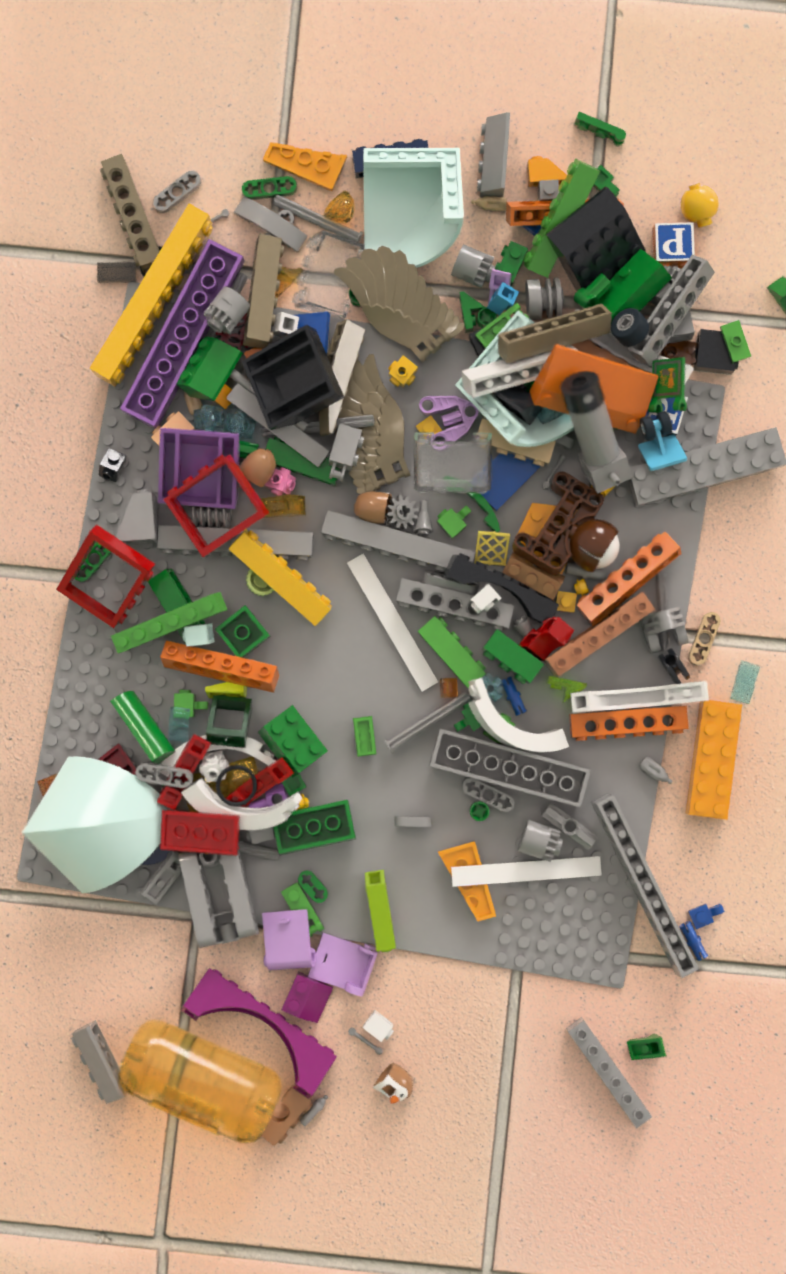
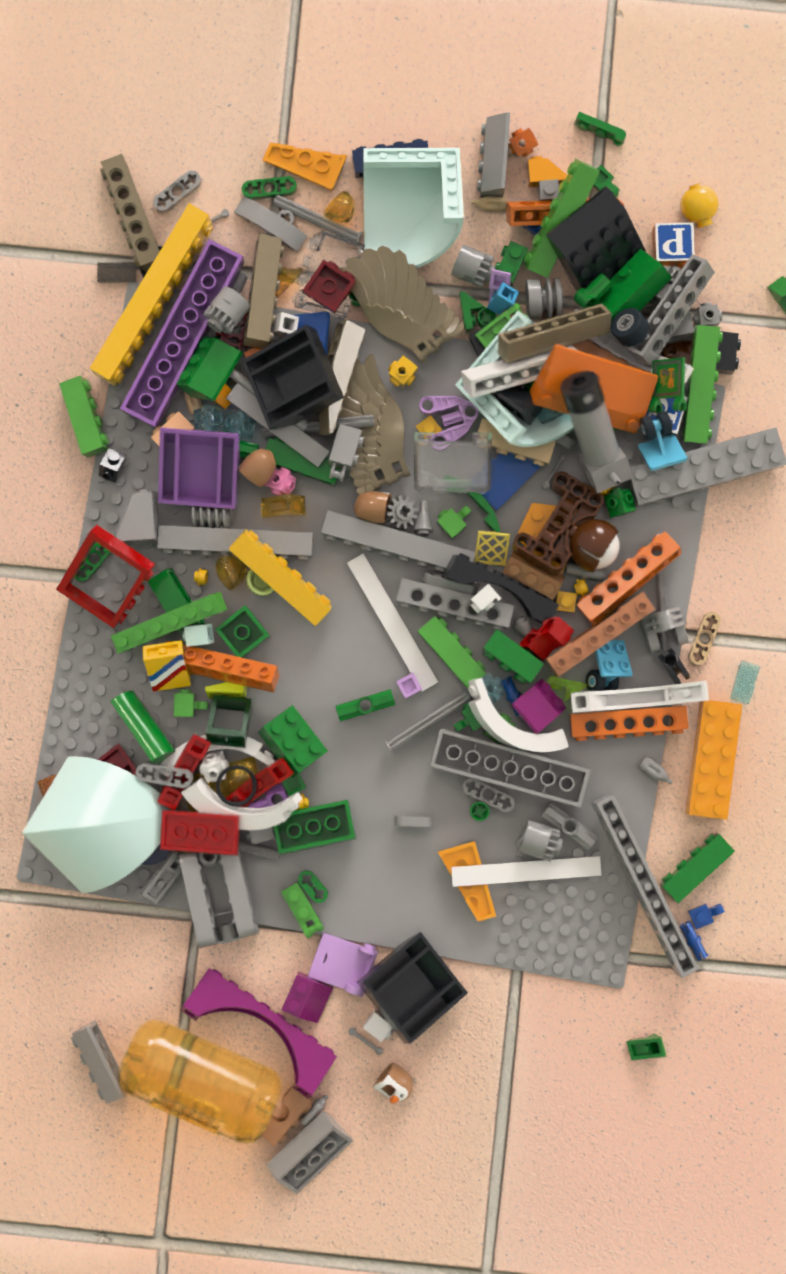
(84, 417): none -> bright green brick
(166, 666): none -> yellow panel
(179, 724): clear light blue slope -> none
(186, 523): red window -> none
(201, 576): none -> yellow plate
(230, 571): none -> clear yellow hat
(287, 940): lavender door -> none
(309, 1152): none -> light grey slope
(329, 286): none -> dark red plate
(352, 708): none -> green piece
(364, 736): bright green plate -> none
(380, 910): lime slope -> none
(409, 685): none -> lavender plate
(412, 988): none -> black slope
(448, 687): clear orange slope -> none
(526, 135): none -> orange brick
(539, 706): none -> magenta slope
(609, 1072): light grey brick -> none
(612, 664): none -> medium azure plate
(619, 502): none -> green brick
(696, 867): none -> green brick
(701, 384): none -> bright green brick
(707, 308): none -> light grey brick
(735, 341): bright green plate -> none

